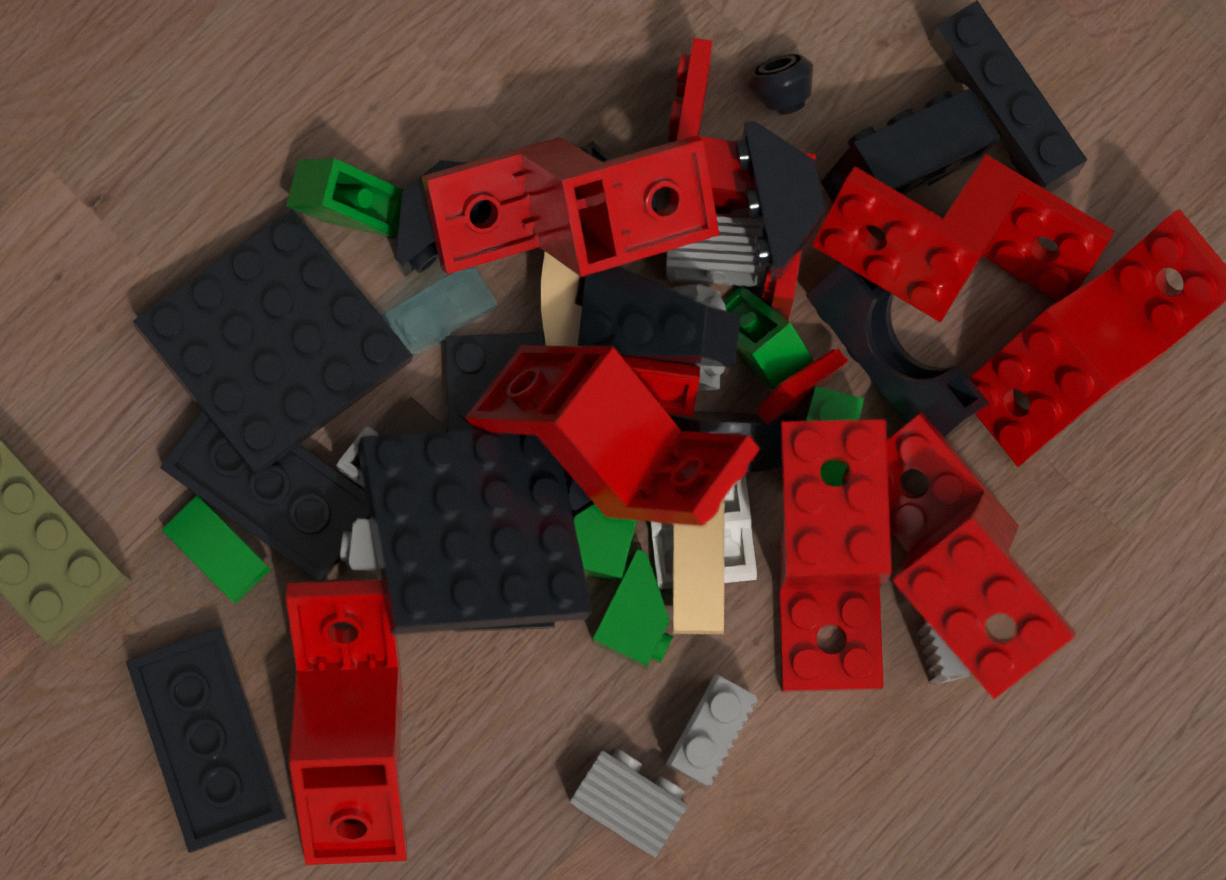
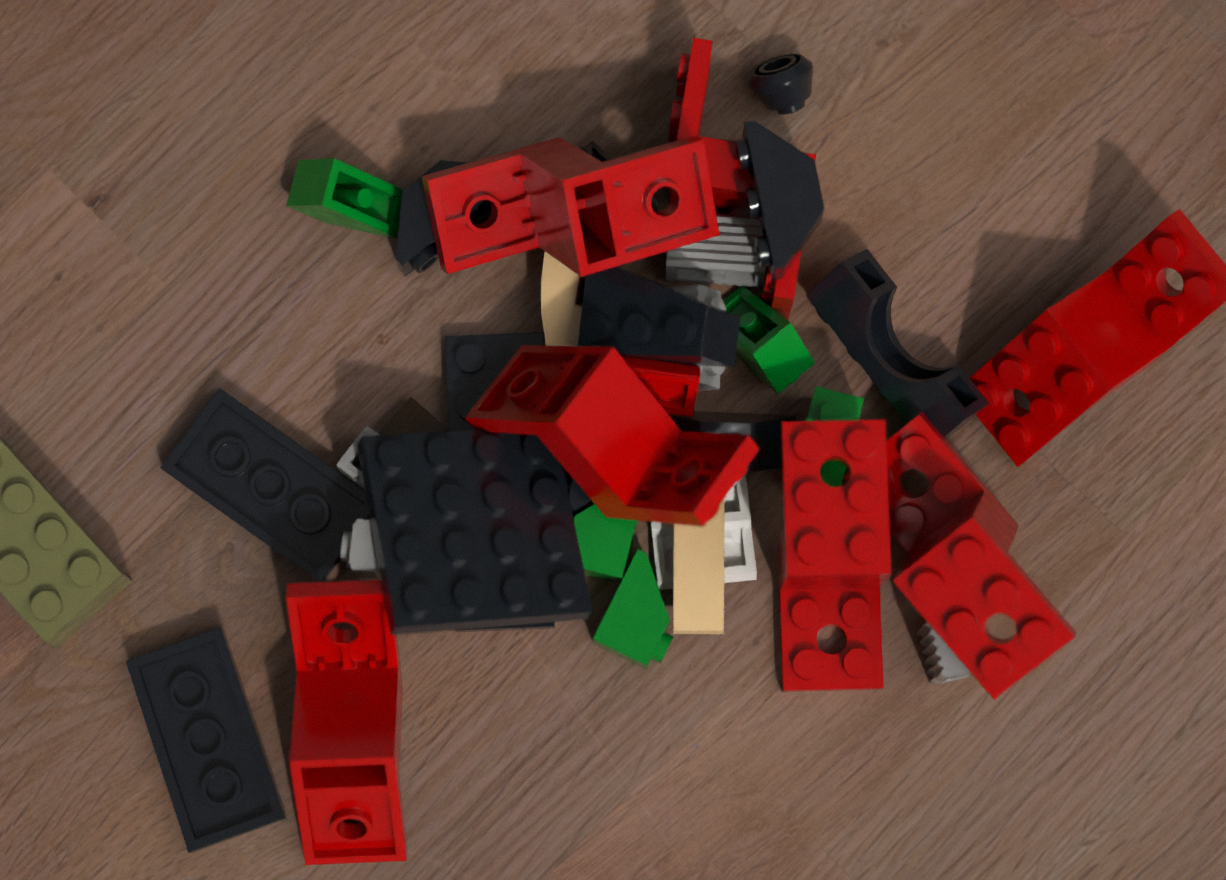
(216, 549): green slope -> none
(273, 341): black plate -> none
(441, 310): clear light blue slope -> none
(629, 802): light grey brick -> none
(712, 731): light grey brick -> none
(801, 385): red tile -> none
(918, 145): black wedge -> none
(933, 257): red bracket -> none
(986, 64): black arch -> none

